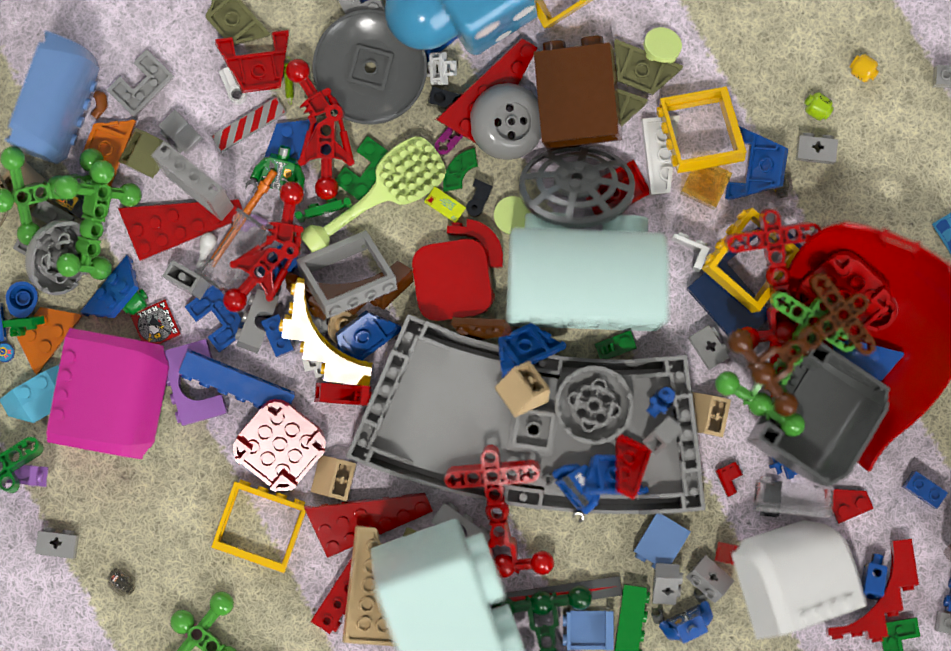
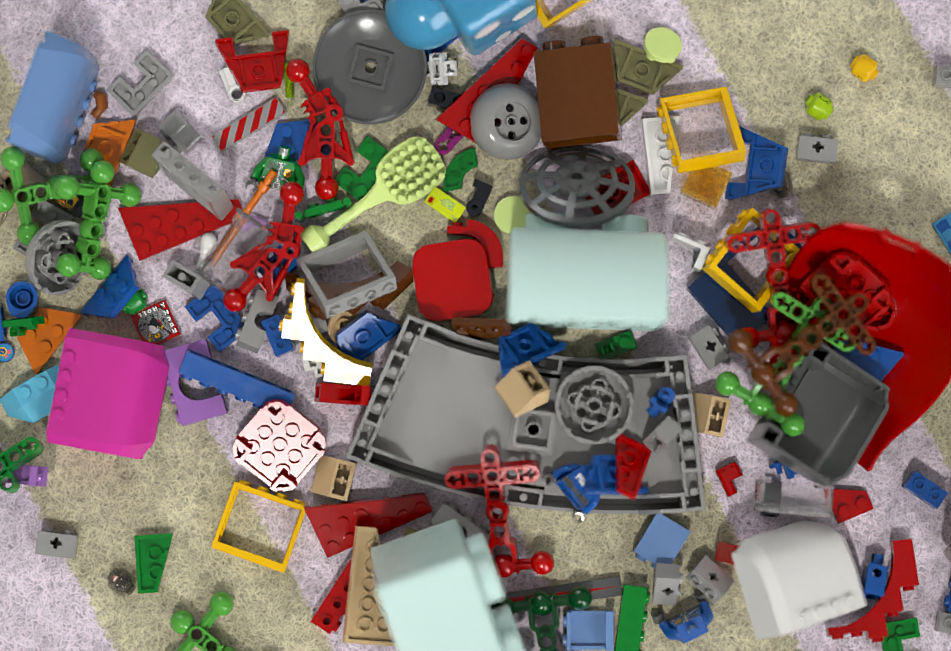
(151, 558): none -> green wing

